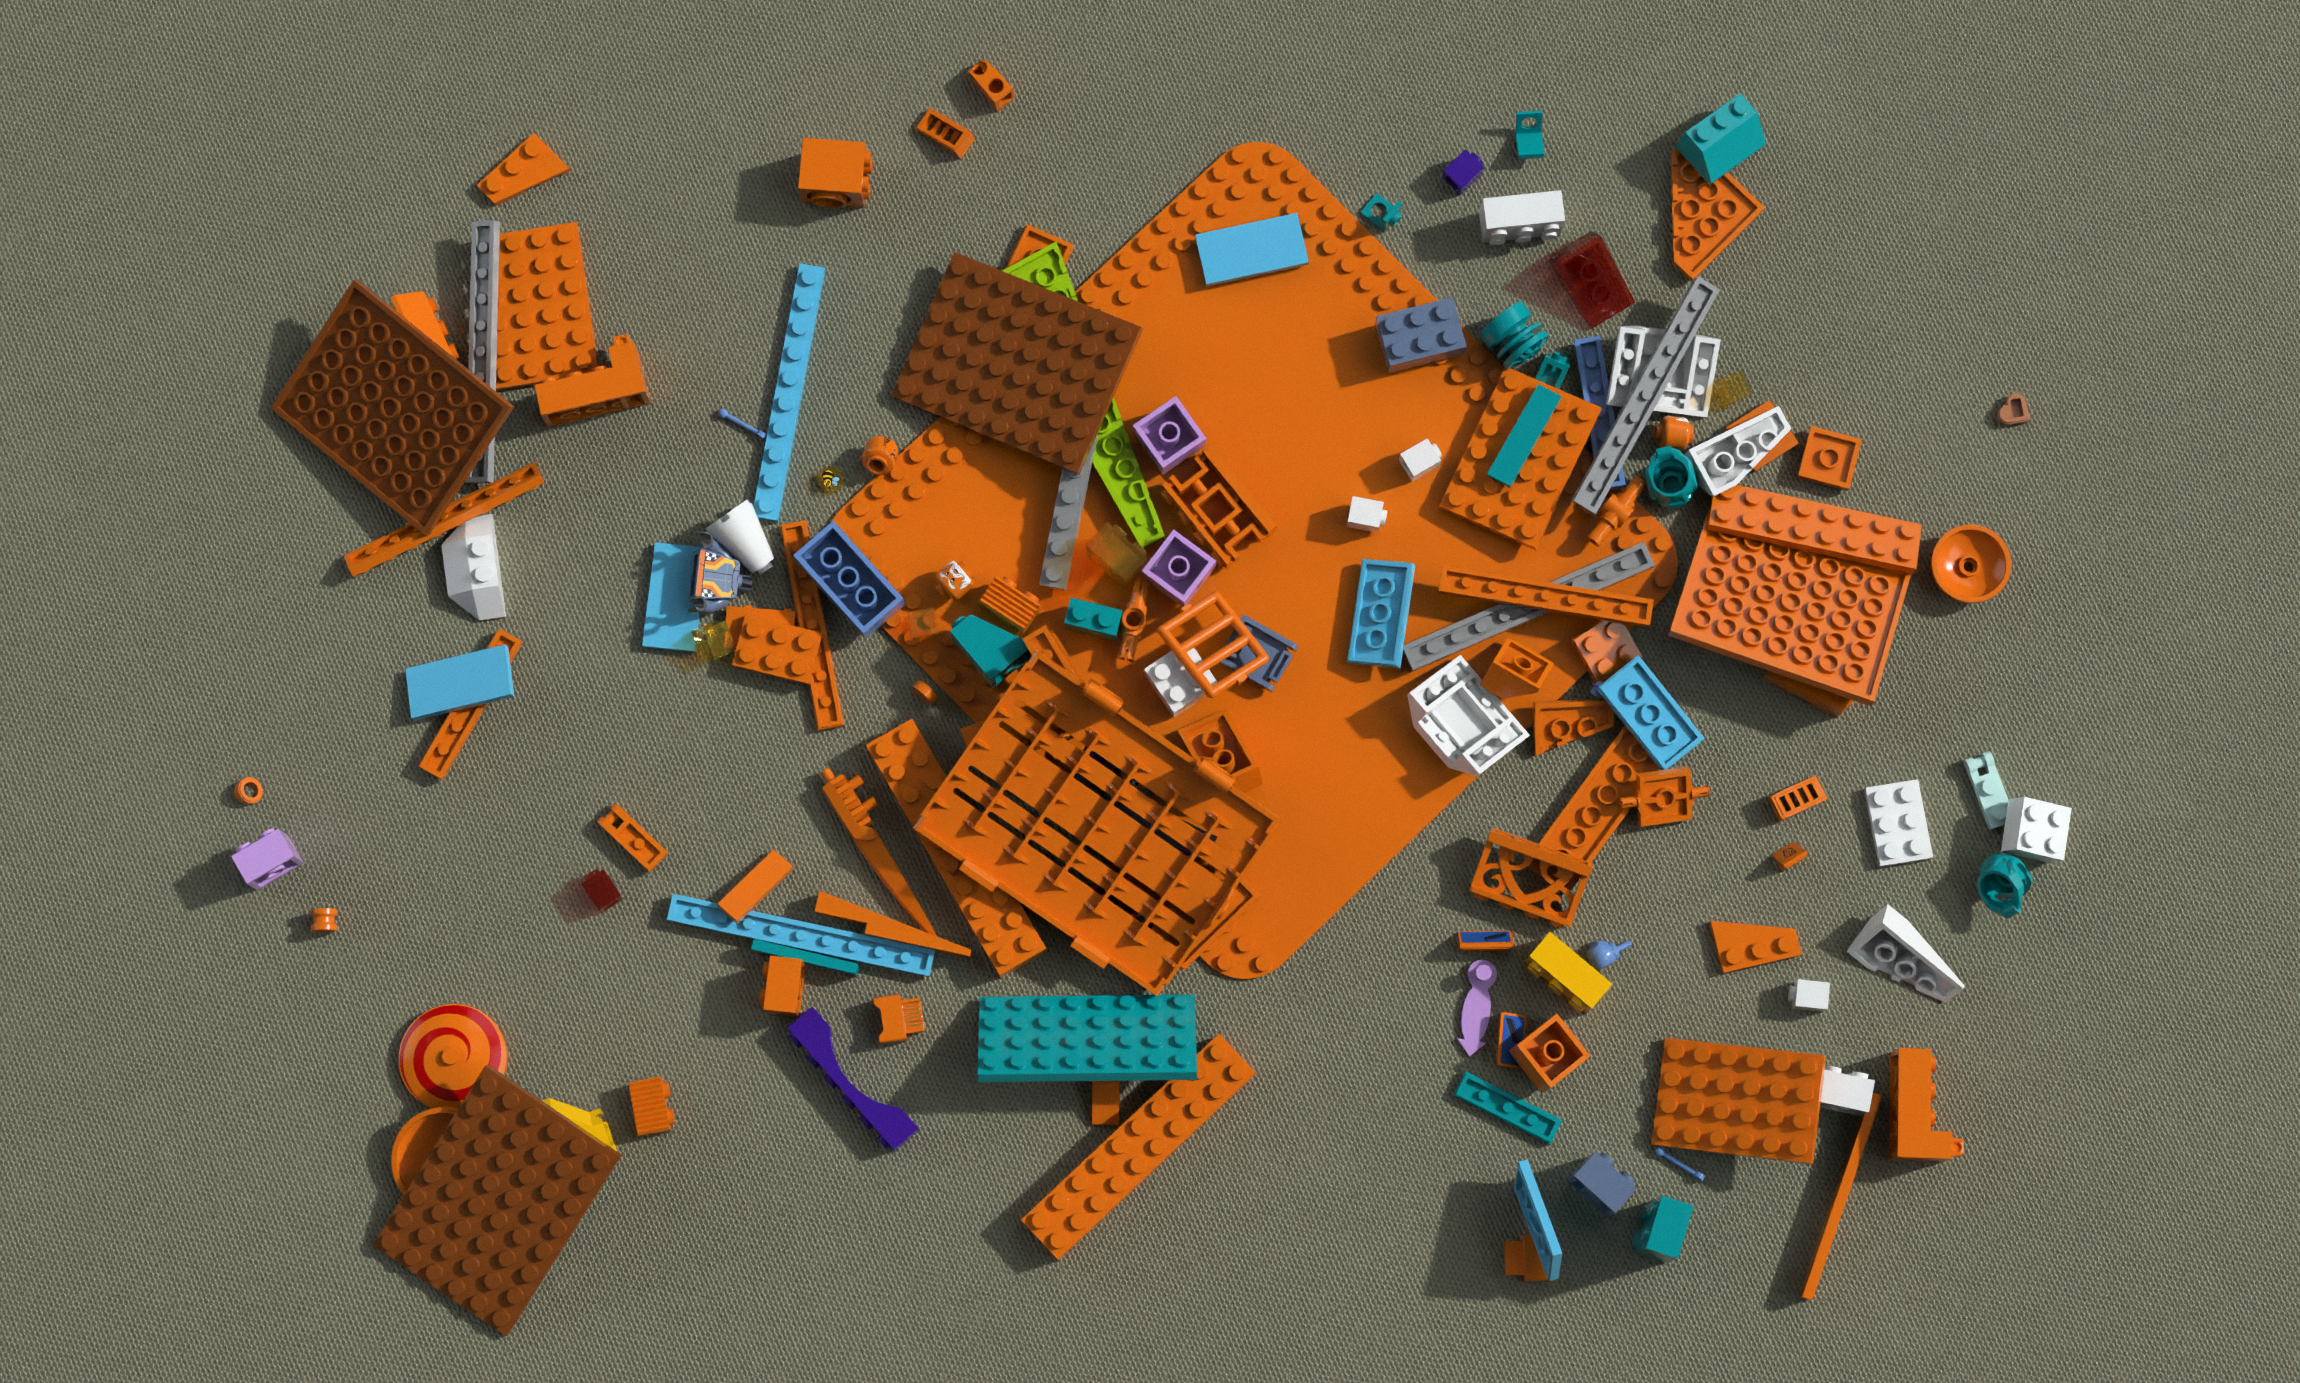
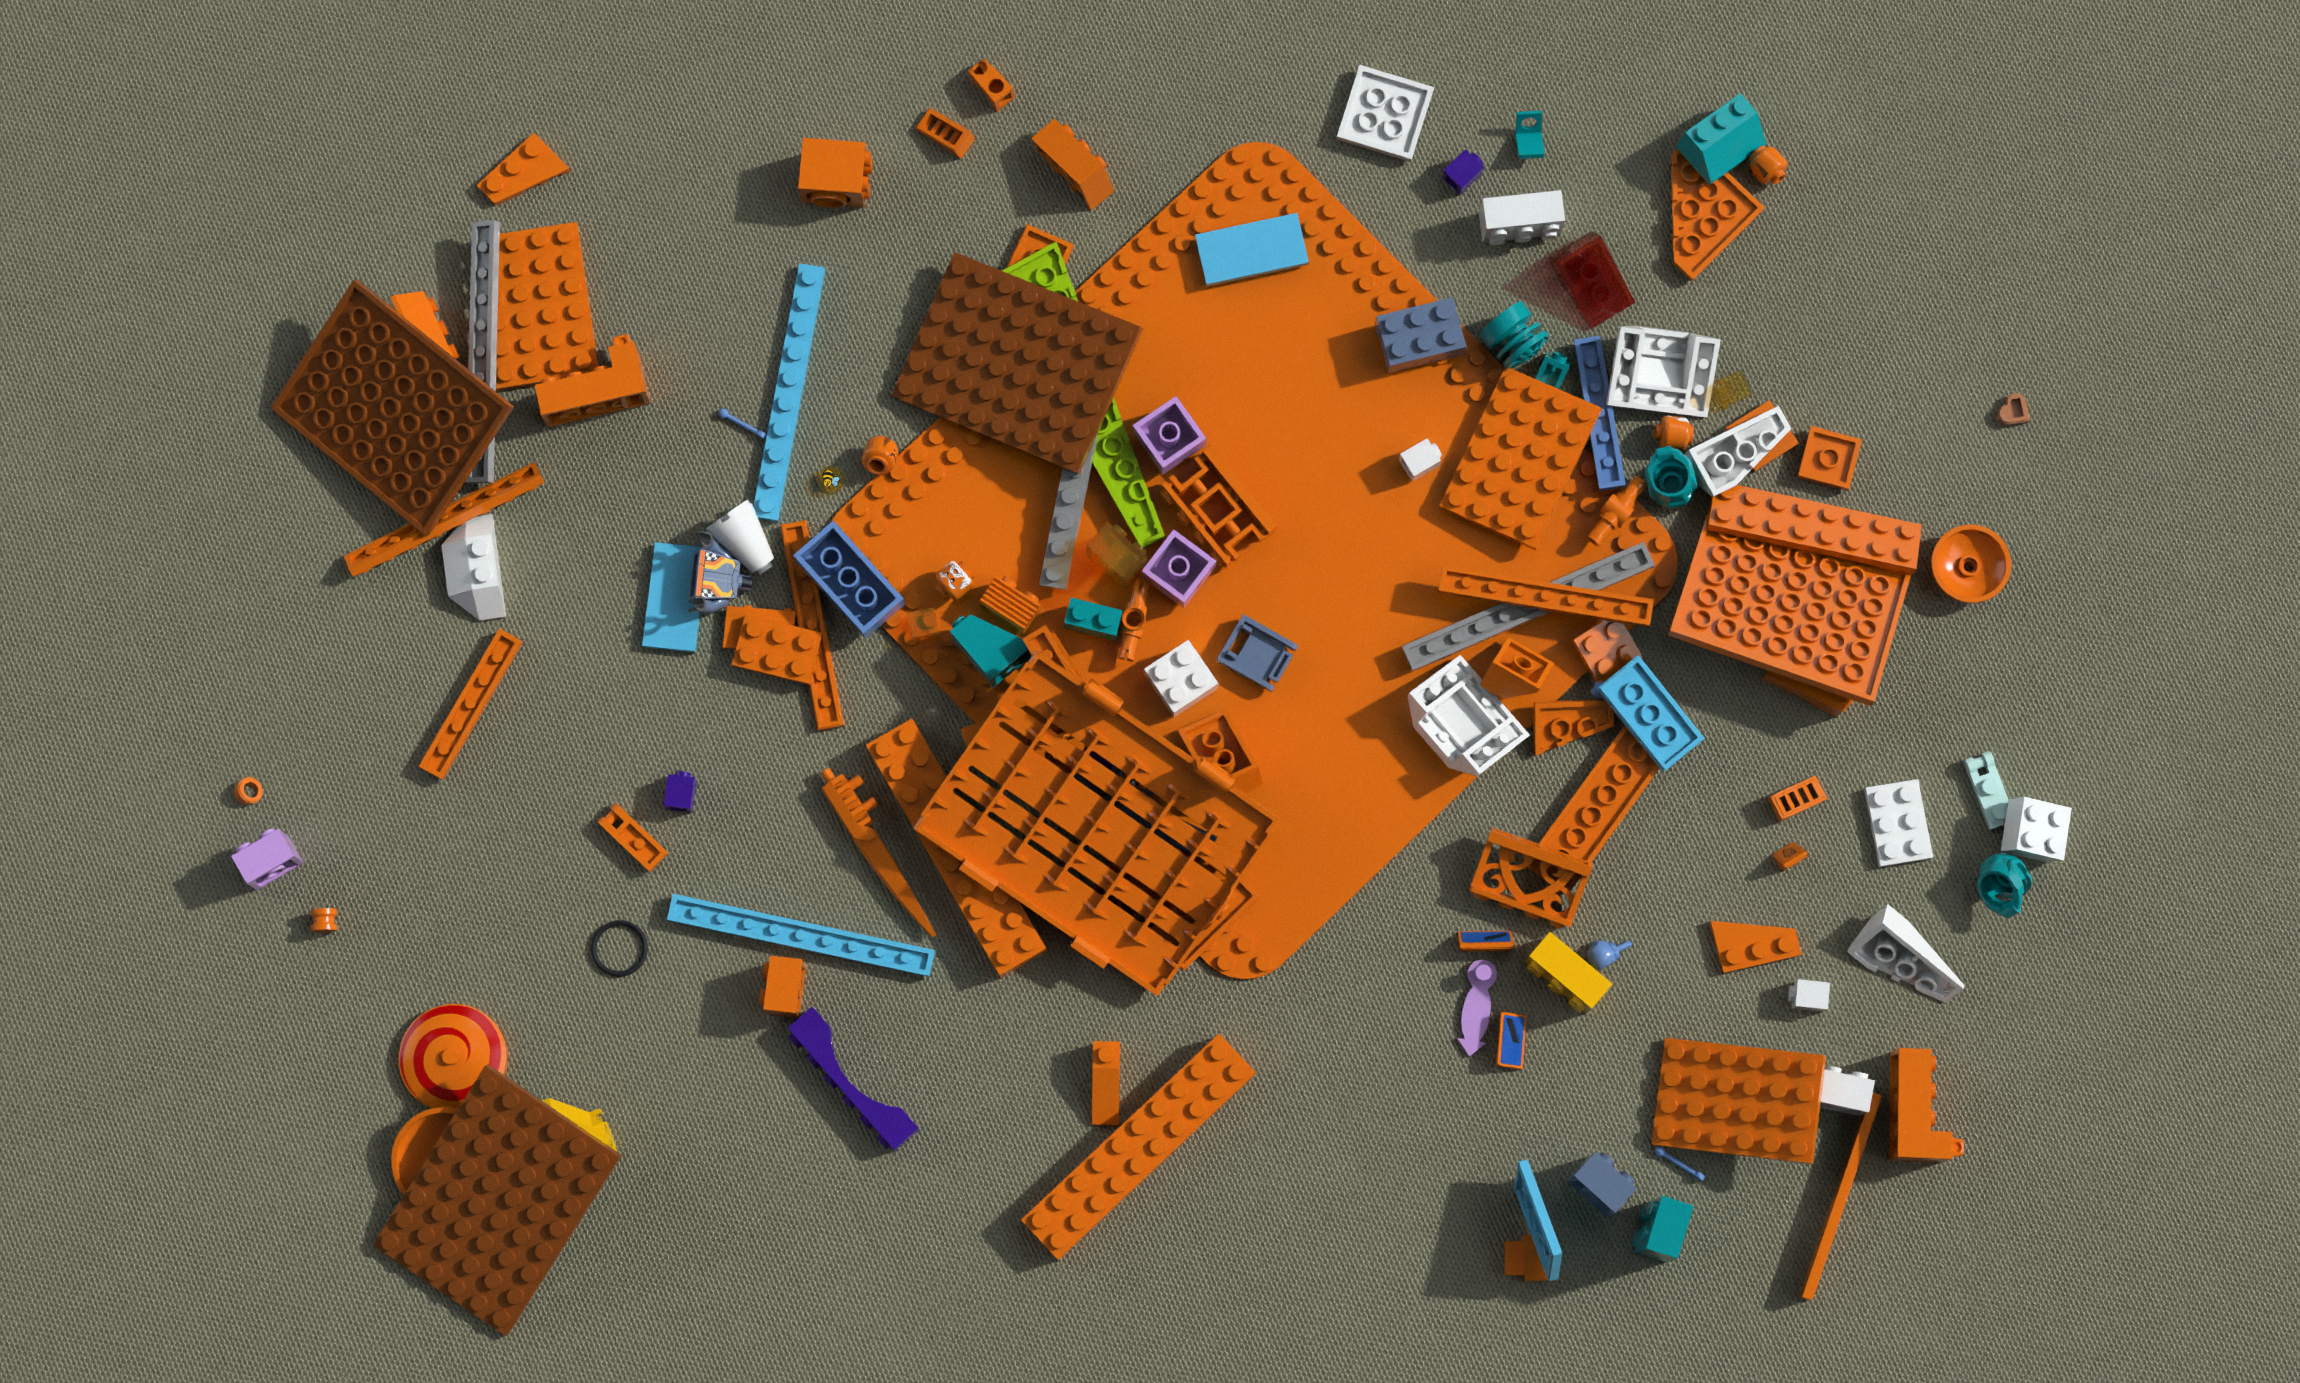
(459, 682): medium azure tile -> none
(601, 890): clear red brick -> none
(619, 923): none -> black tyre
(651, 1106): orange brick -> none
(680, 792): none -> dark purple brick
(713, 640): clear yellow panel -> none
(755, 886): orange tile -> none
(809, 958): teal tile -> none
(885, 927): orange slope -> none
(899, 1018): orange piece -> none
(924, 692): orange tile -> none
(1074, 162): none -> orange wedge
(1087, 1038): teal plate -> none
(1196, 671): orange bar -> none
(1366, 514): white brick -> none
(1381, 613): medium azure tile -> none
(1385, 113): none -> white plate
(1392, 214): teal bracket -> none
(1507, 1108): teal tile -> none
(1524, 436): teal tile -> none
(1549, 1053): orange brick -> none
(1645, 395): light grey plate -> none
(1664, 796): orange plate -> none
(1768, 165): none -> orange head

